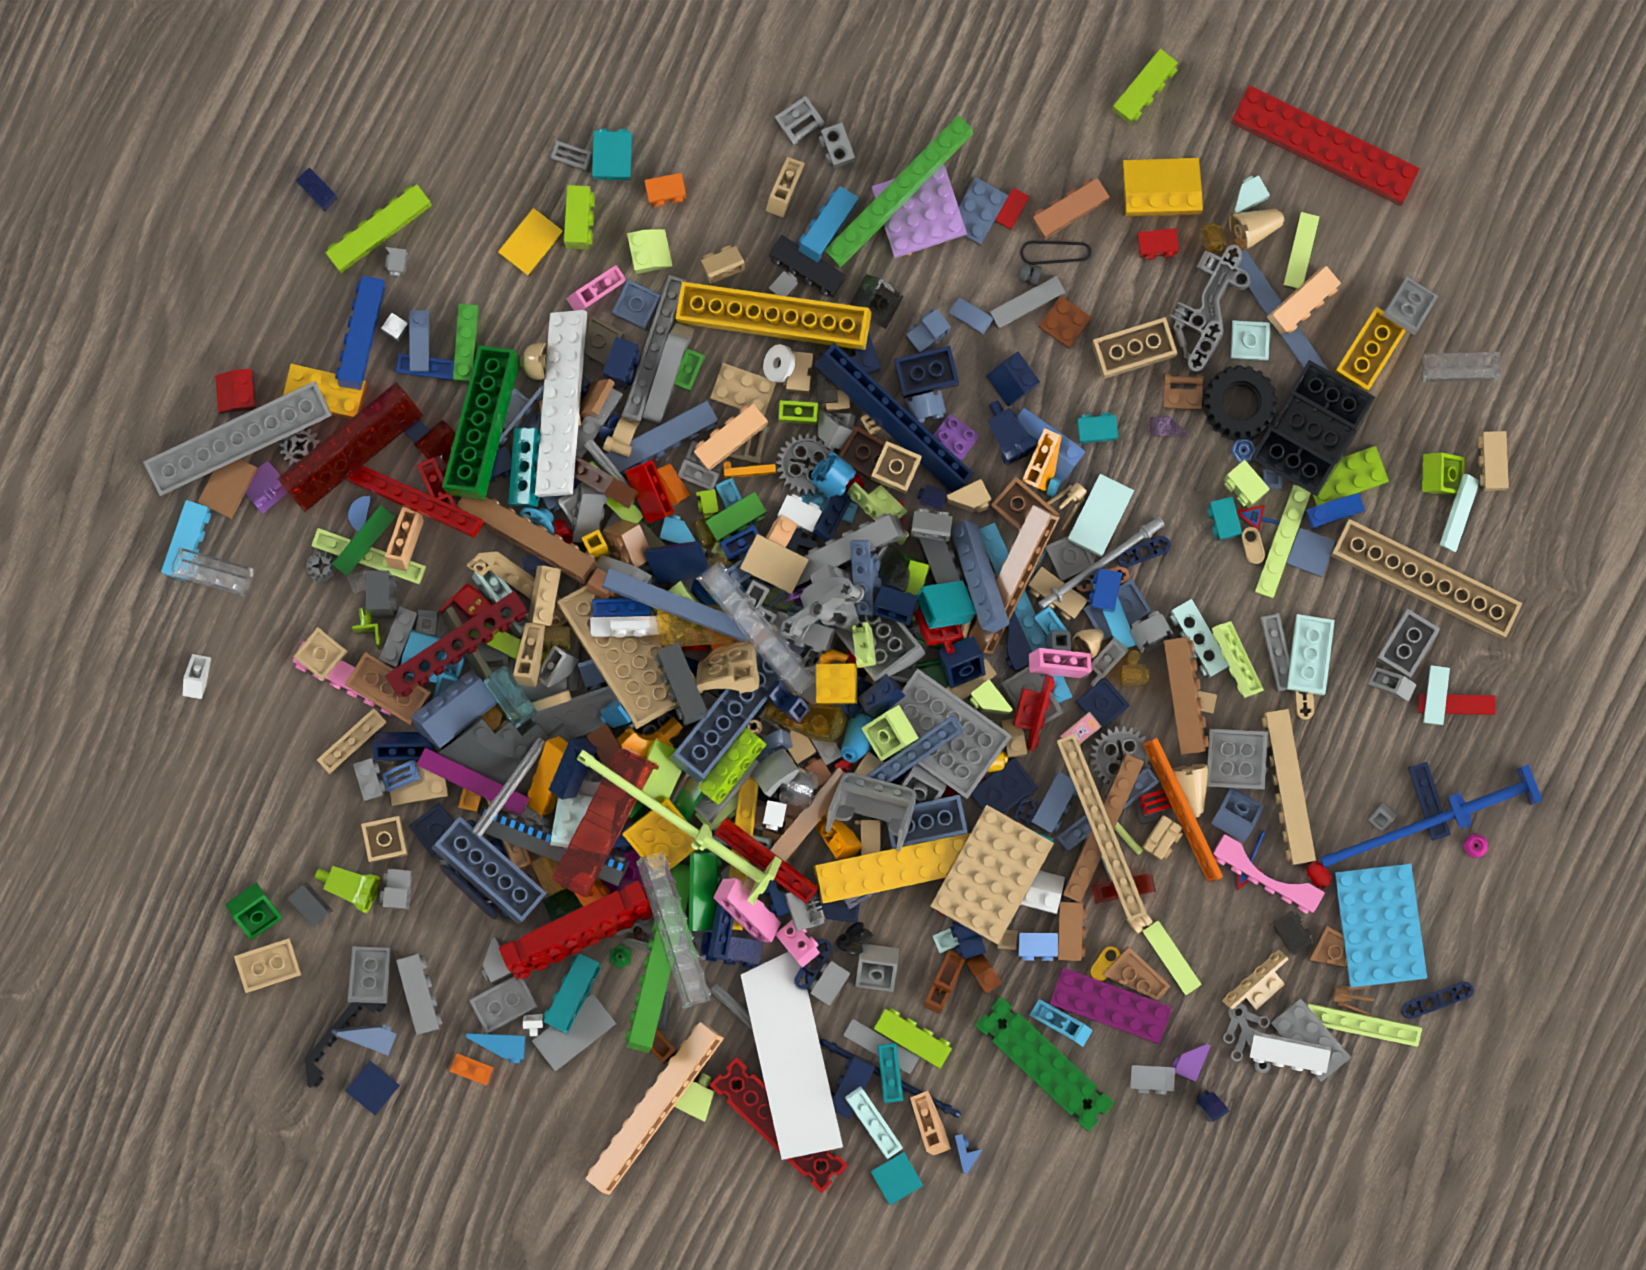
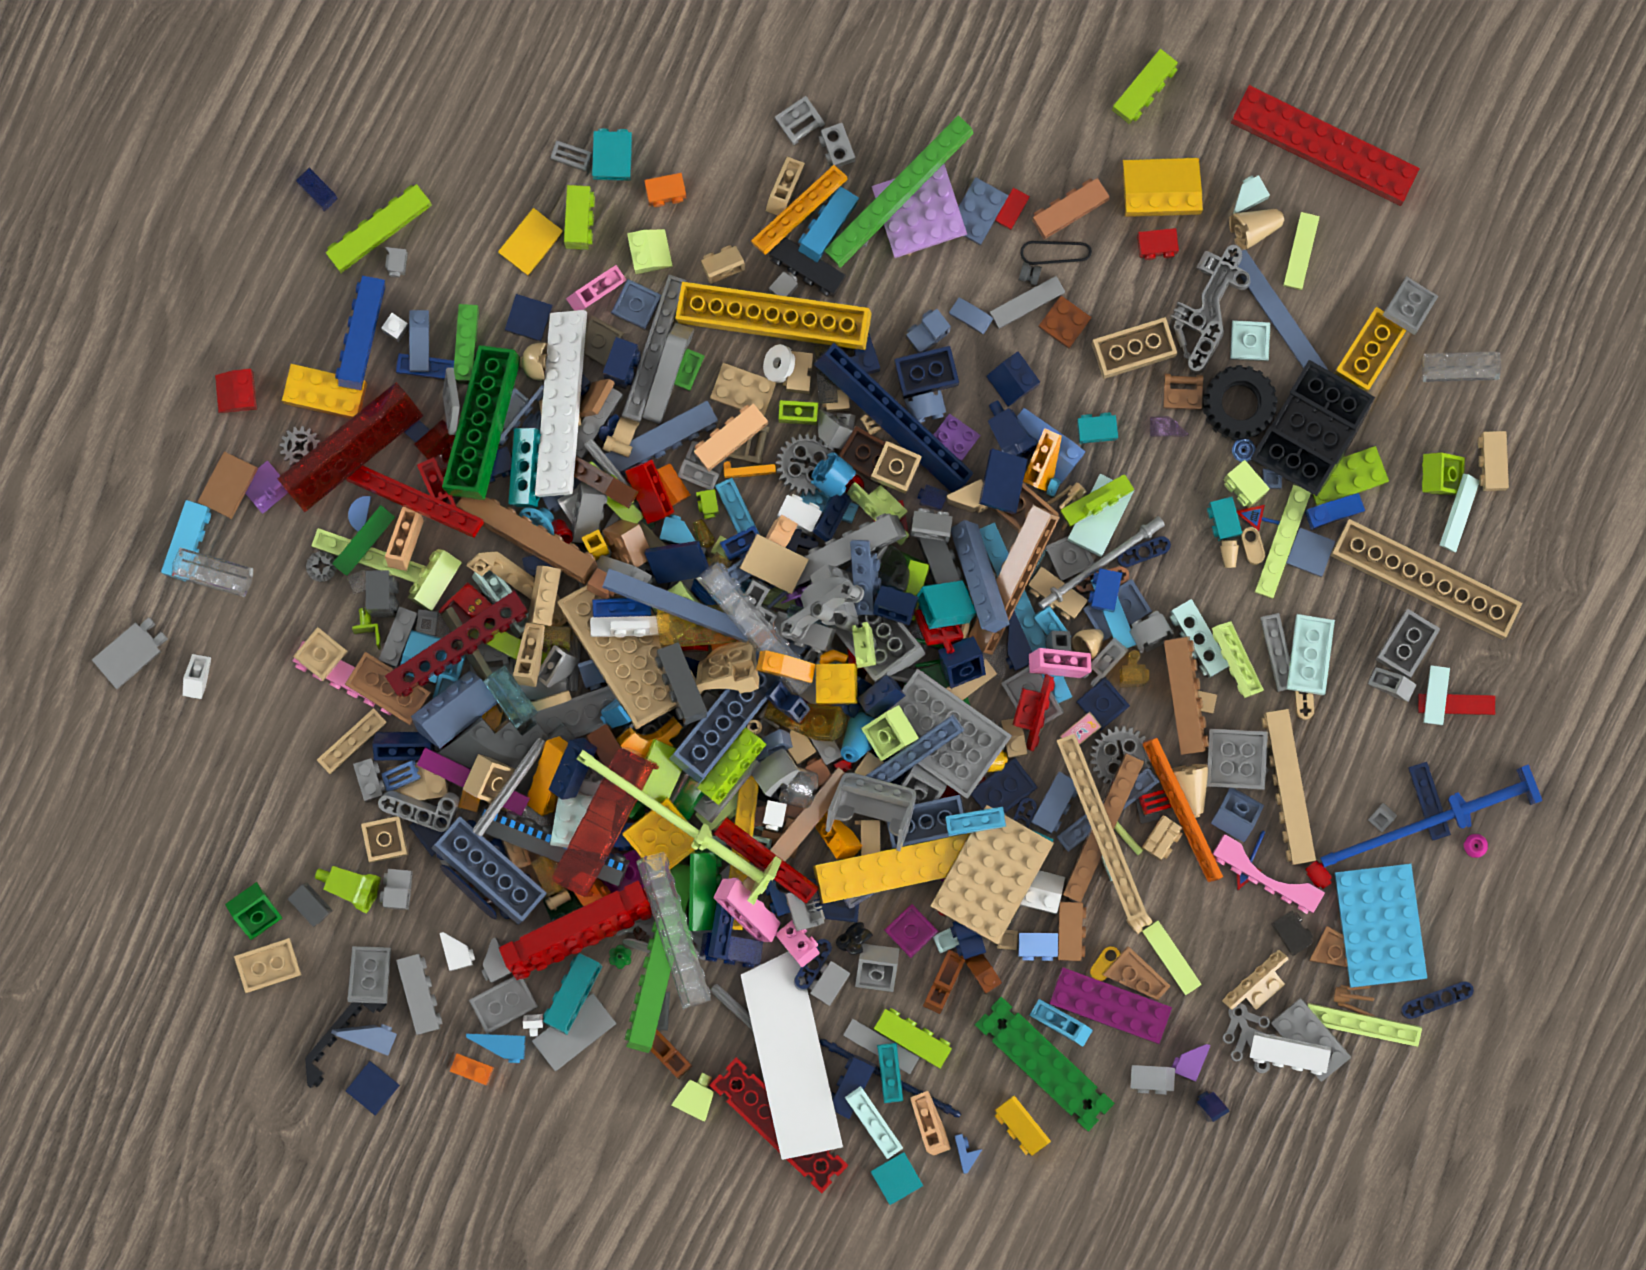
(129, 653): none -> light grey tile
(237, 438): light grey plate -> none
(417, 806): none -> light grey beam
(434, 579): none -> yellowish green brick
(450, 401): none -> light grey tile
(456, 953): none -> white slope
(487, 778): none -> tan slope
(528, 317): none -> dark blue tile
(557, 900): none -> tan pin
(654, 1108): light nougat brick -> none
(736, 518): bright green brick -> none
(785, 666): none -> light orange slope
(799, 209): none -> light orange plate
(879, 298): clear smoke slope -> none
(911, 931): none -> magenta tile
(975, 821): none -> medium azure tile
(989, 700): yellowish green slope -> none
(1003, 481): none -> dark blue tile
(1021, 1126): none -> yellow slope
(1097, 500): none -> lime bracket
(1107, 892): clear red slope -> none
(1213, 237): clear yellow slope -> none
(1229, 553): none -> tan cone
(1303, 300): light nougat brick -> none

